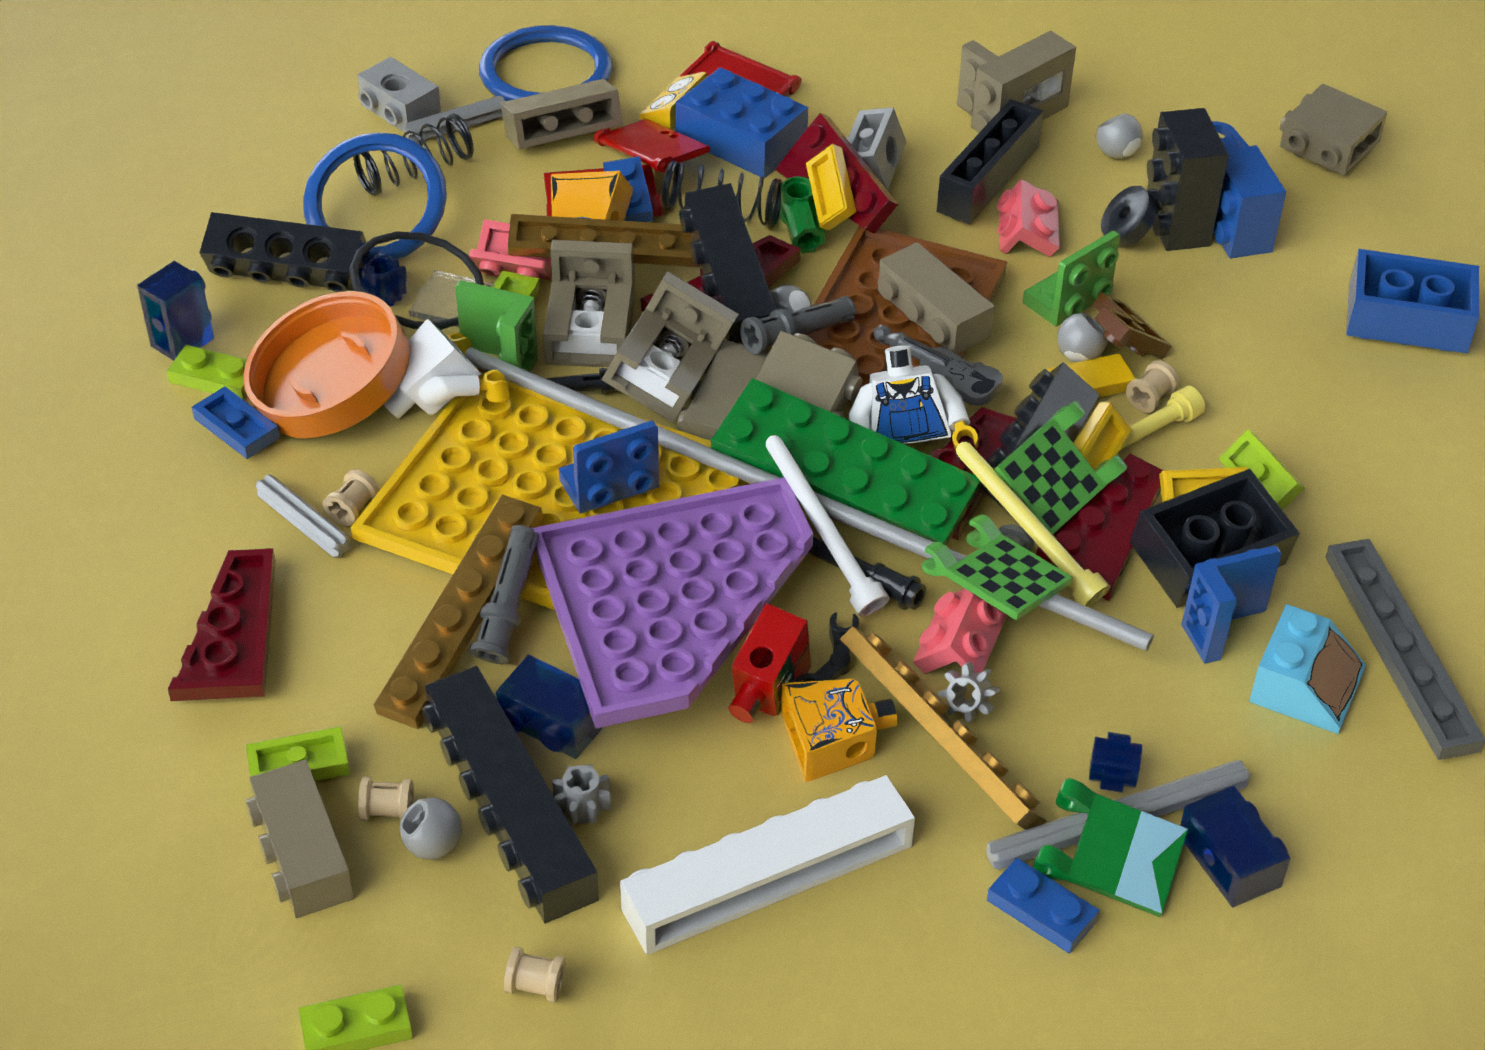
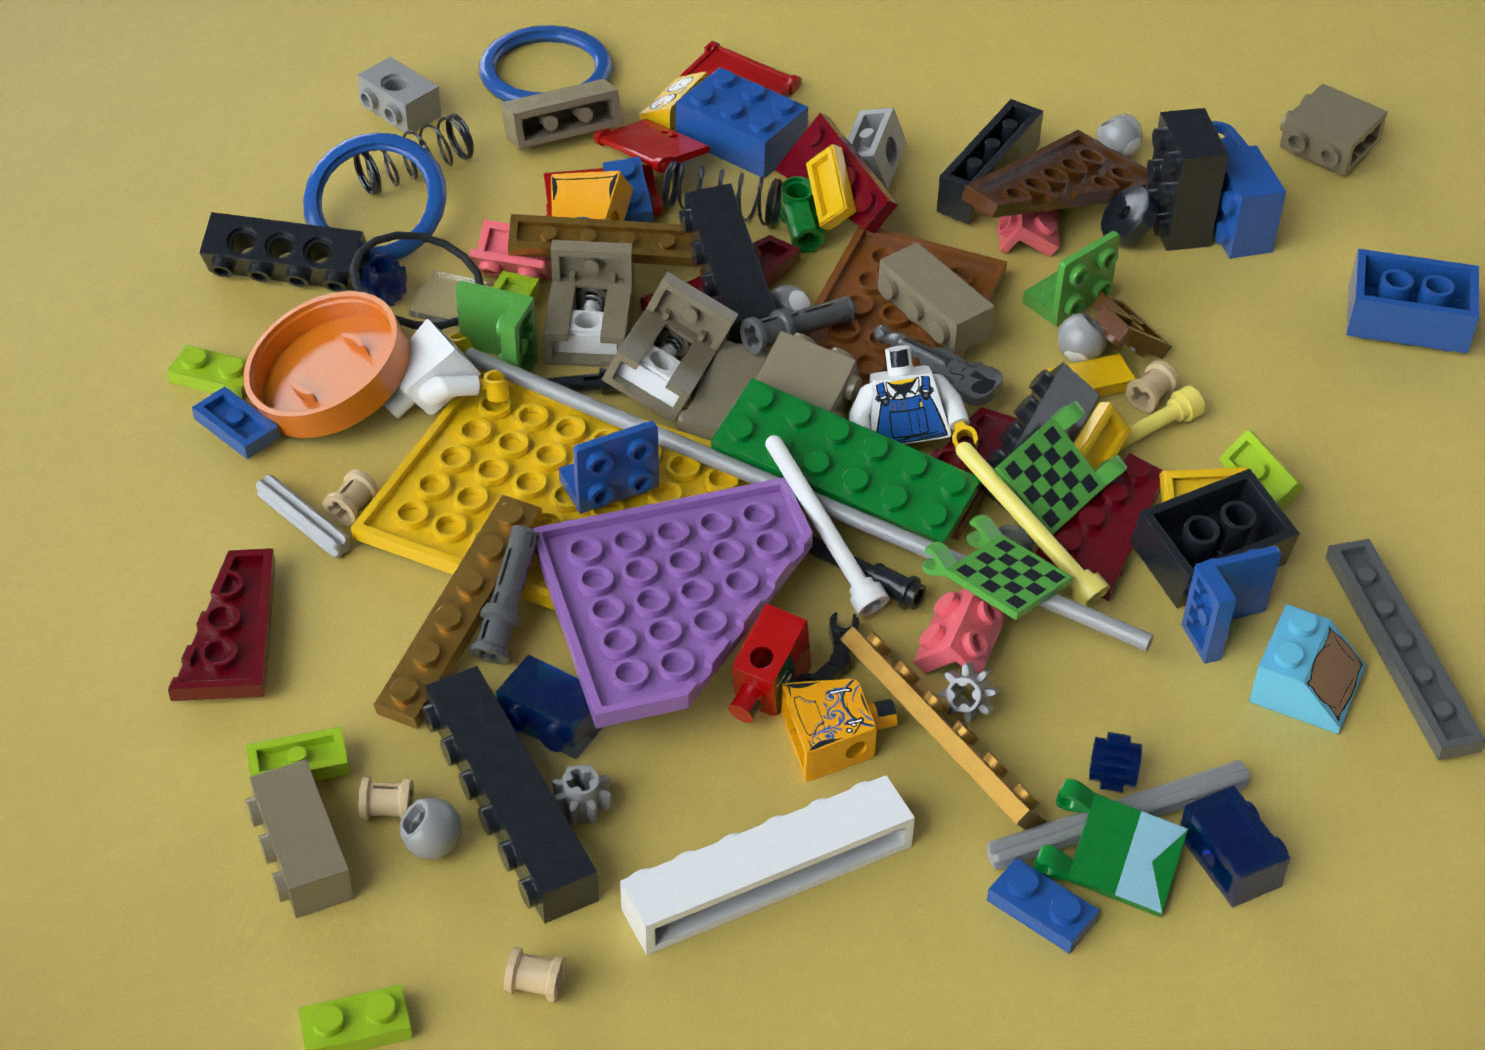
(175, 309): clear blue brick -> none
(472, 115): light grey axle -> none
(1031, 74): dark tan brick -> none
(1057, 176): none -> reddish brown wing

